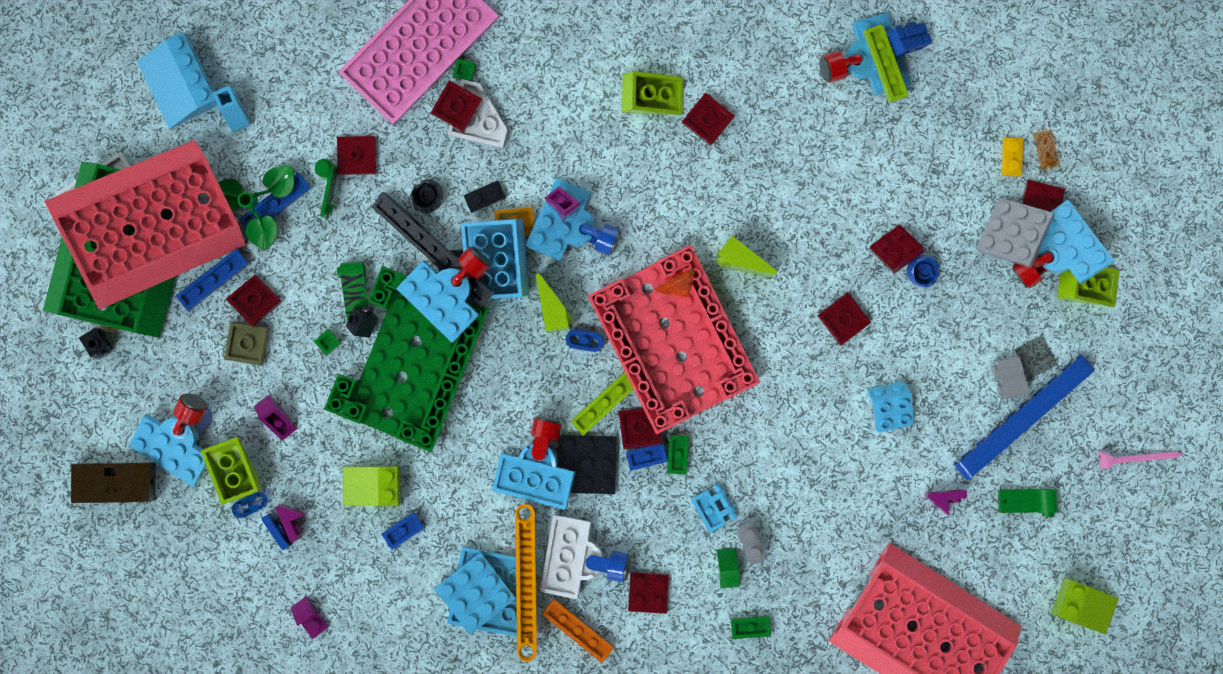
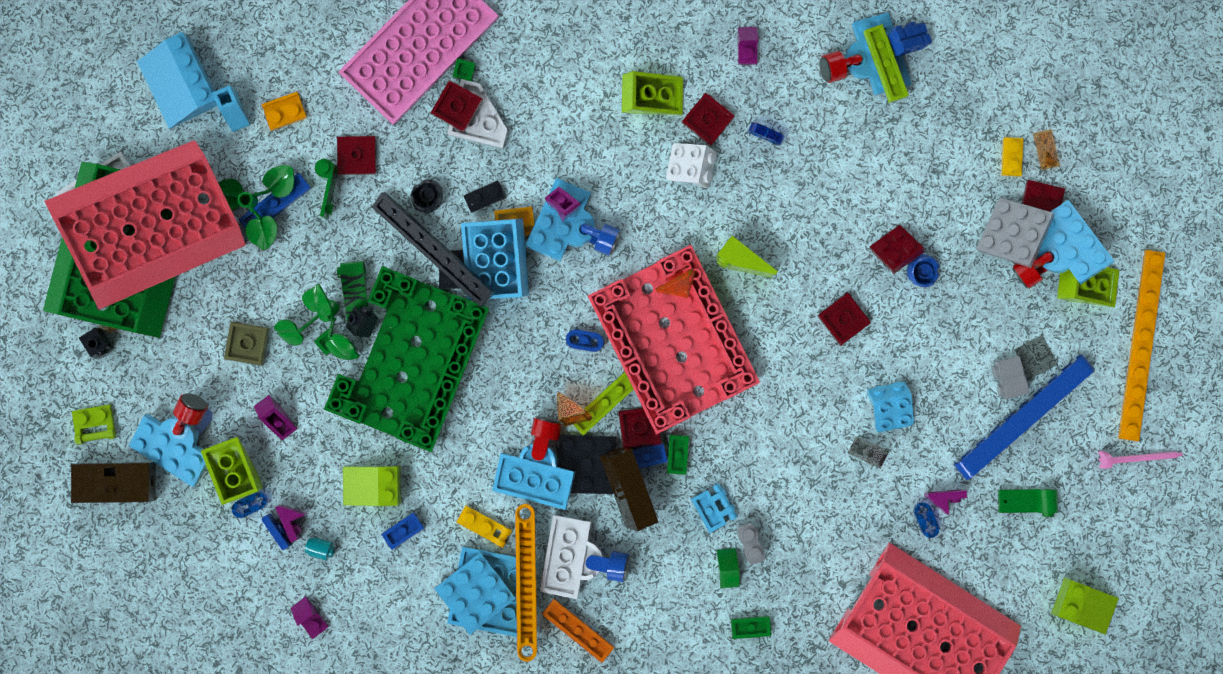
(92, 418): none -> lime plate
(212, 280): blue plate -> none
(253, 301): dark red plate -> none
(284, 111): none -> light orange plate
(319, 548): none -> teal brick
(326, 309): none -> green plant
(444, 294): medium azure plate -> none
(483, 526): none -> yellow plate
(553, 311): lime slope -> none
(570, 412): none -> clear orange slope
(629, 489): none -> dark brown brick
(648, 592): dark red plate -> none
(691, 164): none -> white bracket
(747, 45): none -> magenta slope
(766, 133): none -> clear blue beam
(868, 452): none -> clear smoke slope
(930, 518): none -> clear blue beam
(1141, 345): none -> light orange plate

